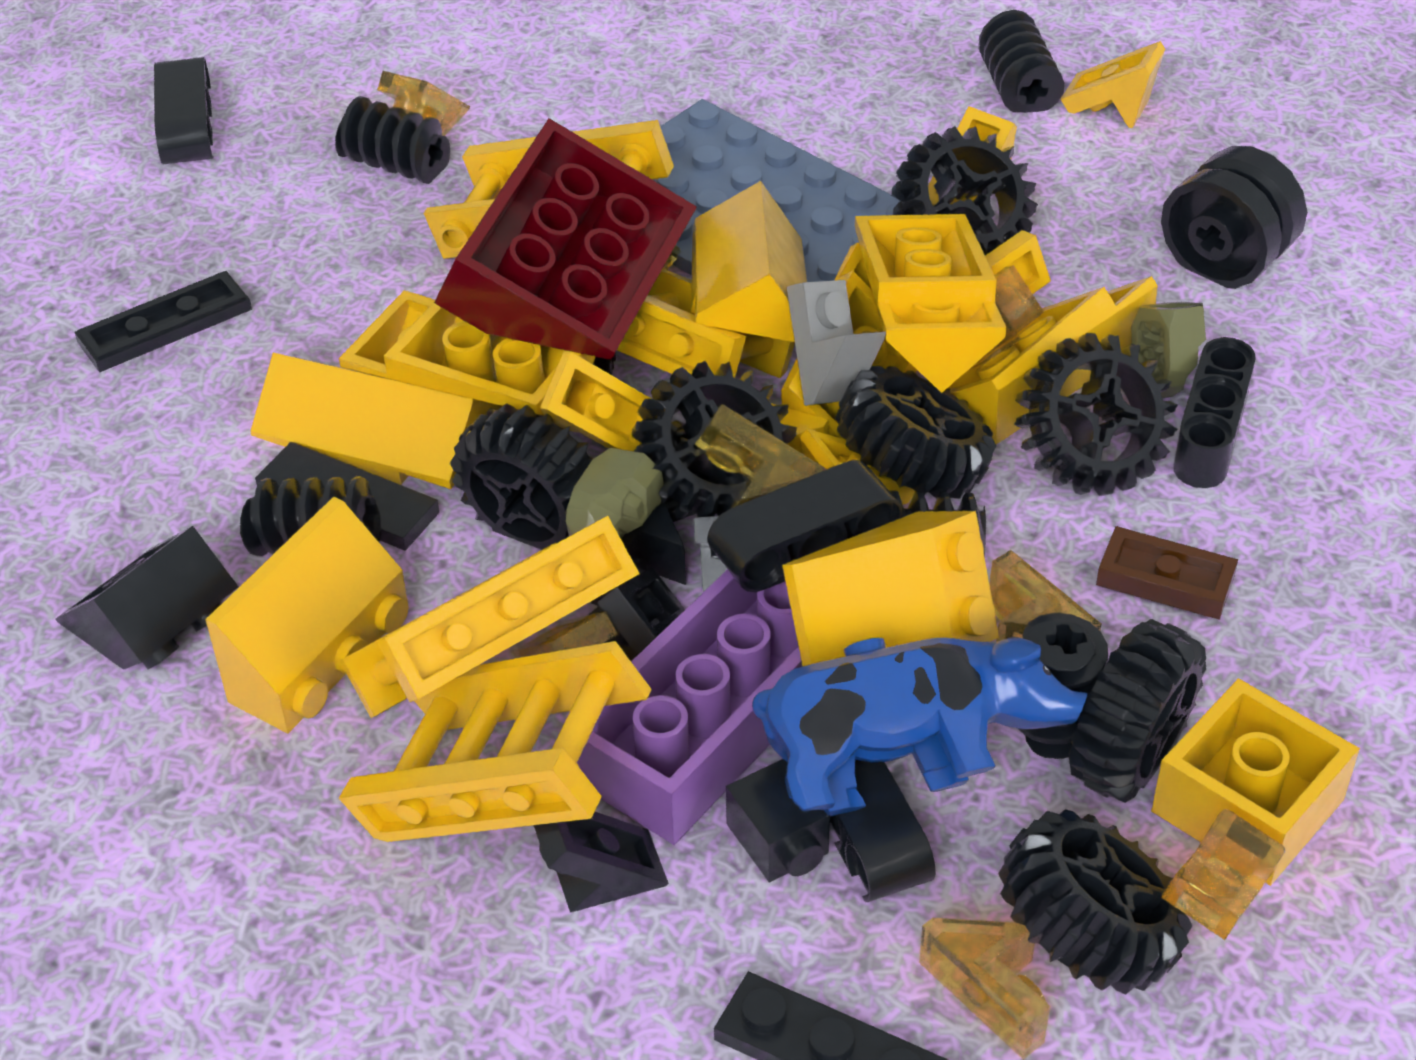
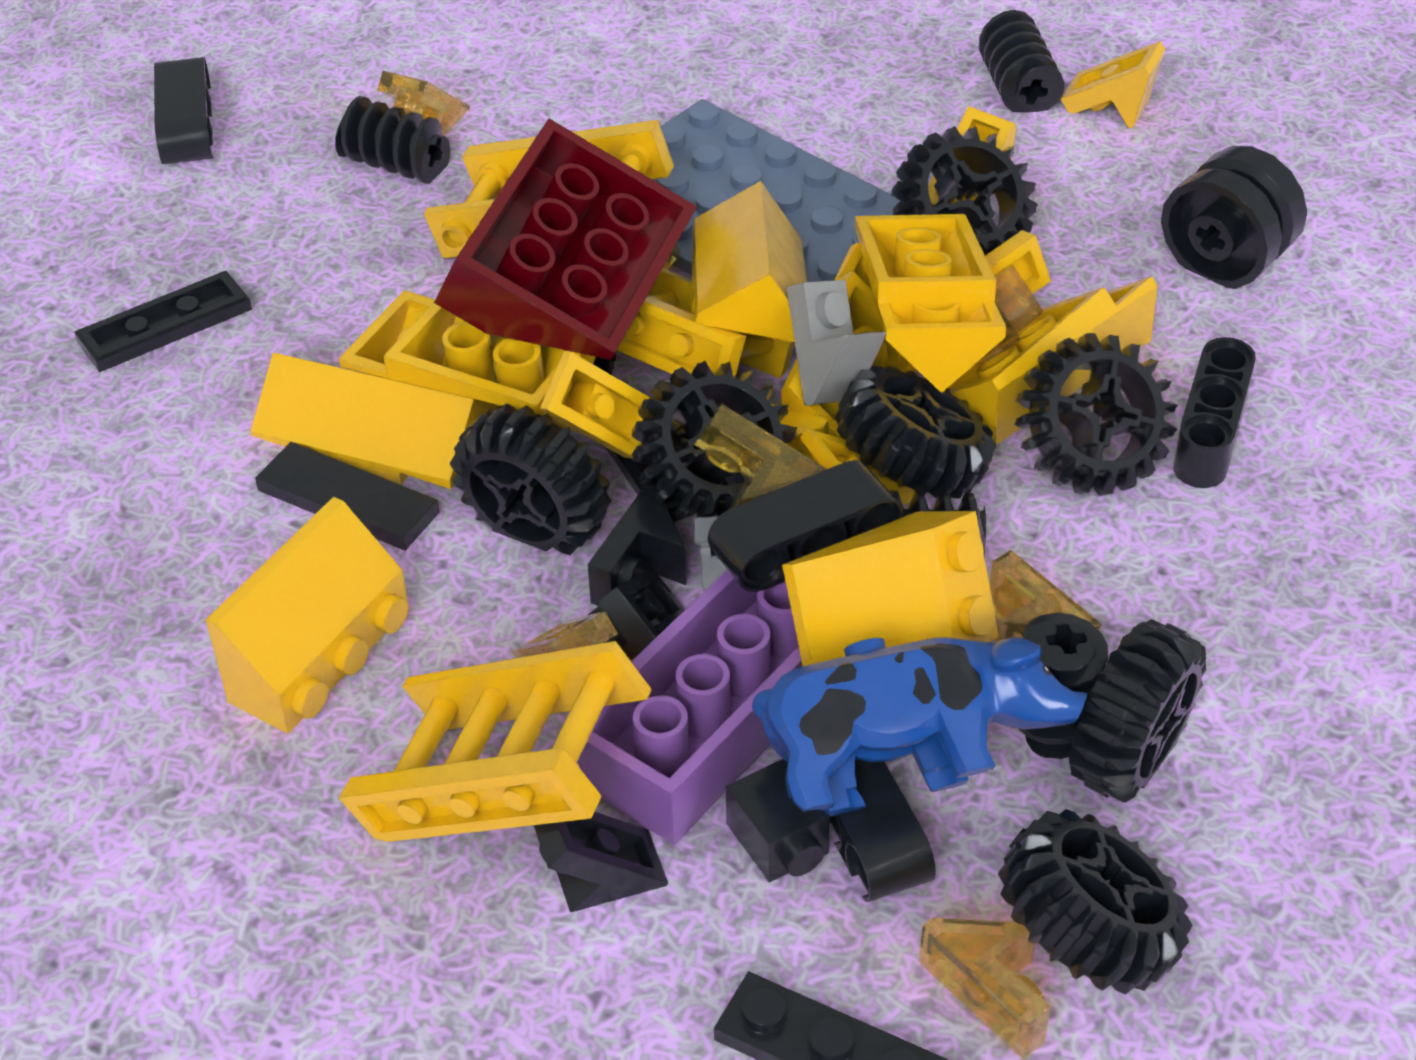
(152, 601): black slope -> none
(281, 511): black piece -> none
(489, 618): yellow fence -> none
(618, 487): olive rock -> none
(1167, 572): reddish brown plate -> none
(1173, 337): olive rock -> none
(1225, 874): clear yellow slope -> none
(1260, 765): yellow brick -> none

